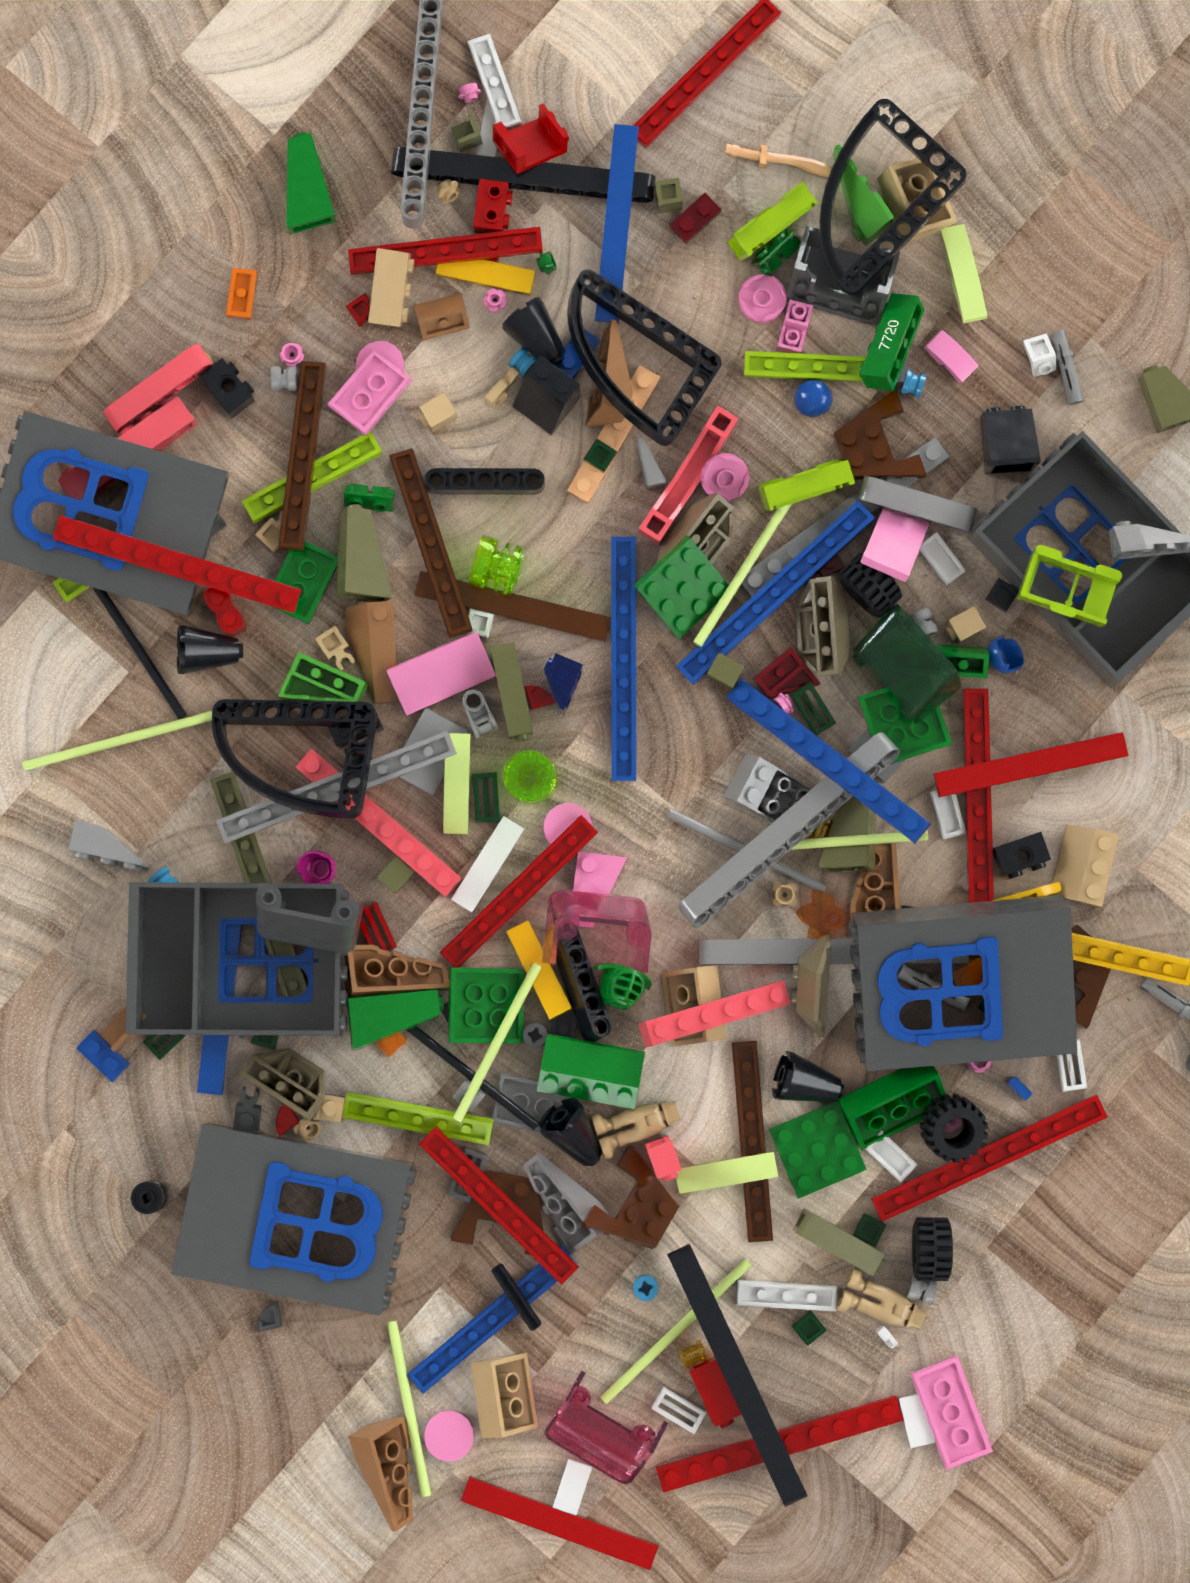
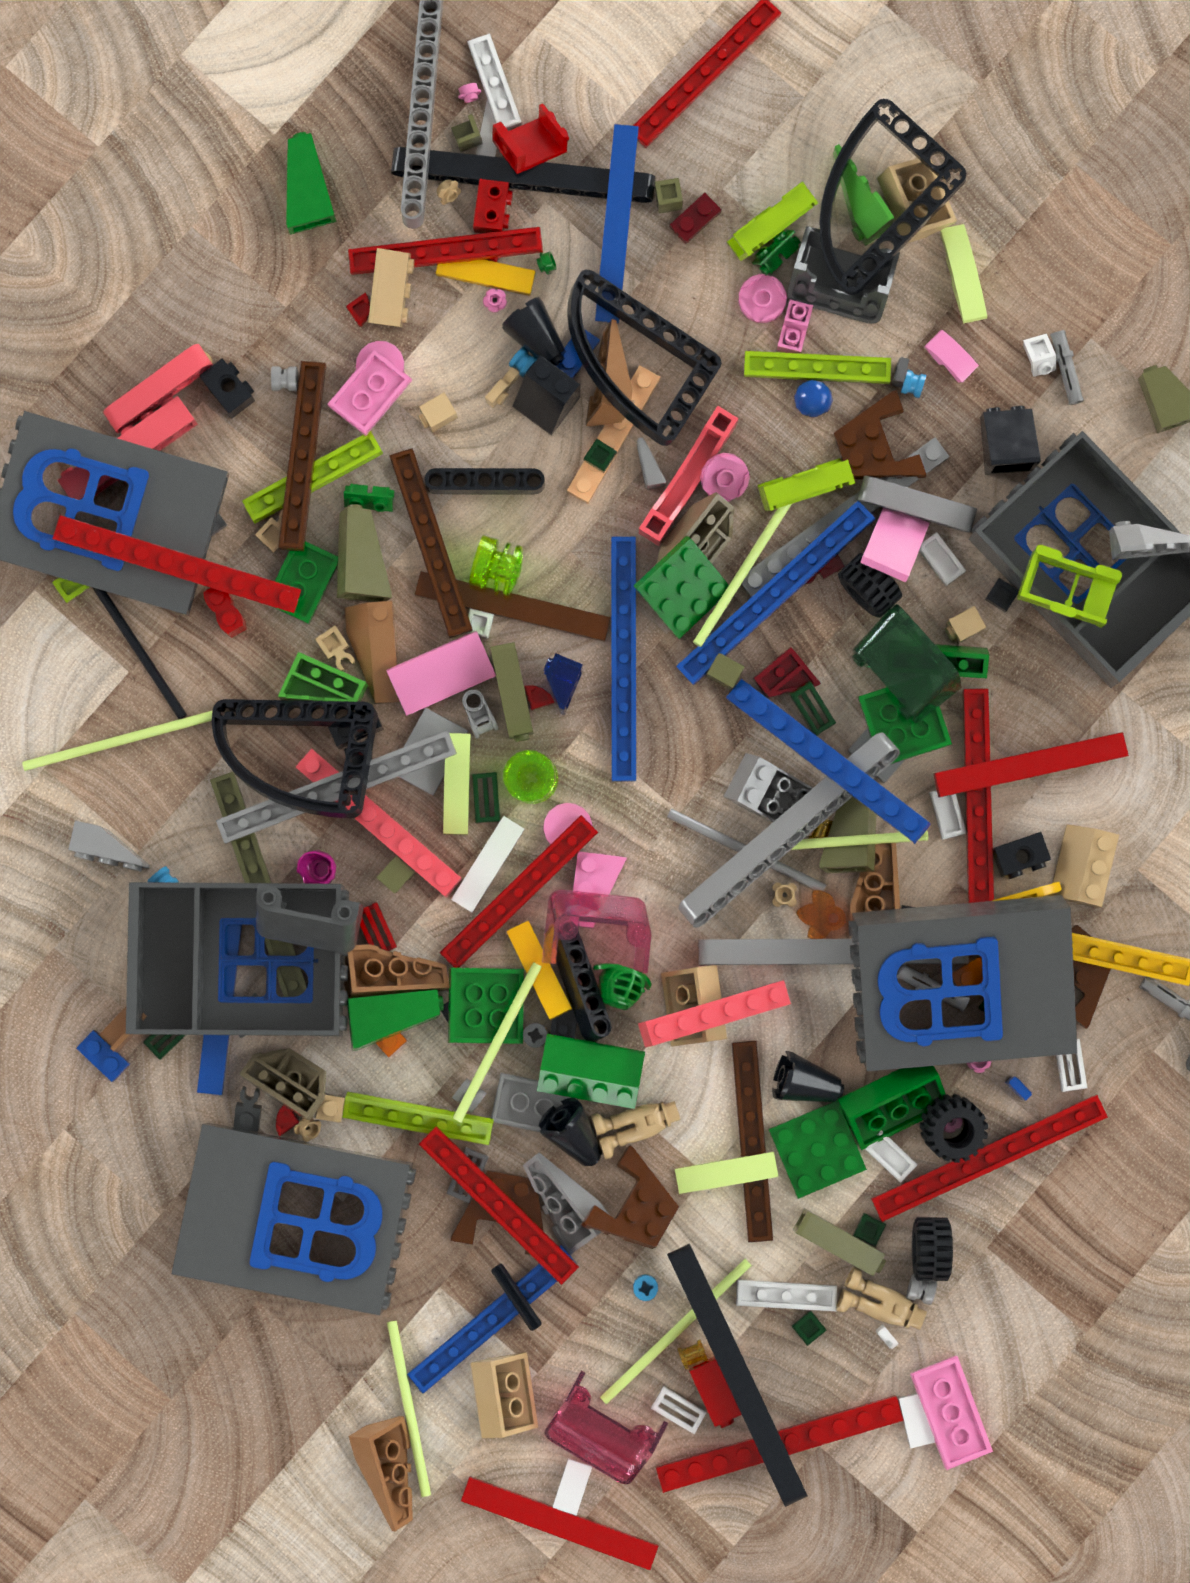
(149, 1197): black wheel -> none
(205, 650): black cone -> none
(241, 293): orange plate -> none
(265, 1041): dark green tile -> none
(269, 1318): dark grey tile -> none
(291, 348): bright pink plate -> none
(442, 316): medium nougat panel -> none
(449, 1435): bright pink tile -> none
(469, 1074): black piece -> none
(663, 1158): coral arch -> none
(784, 702): bright pink plate -> none
(809, 165): light nougat sword -> none
(812, 984): dark tan wedge -> none
(823, 627): dark tan wedge -> none
(891, 342): green brick -> none
(923, 620): light grey wheel -> none
(1005, 655): blue hair -> none

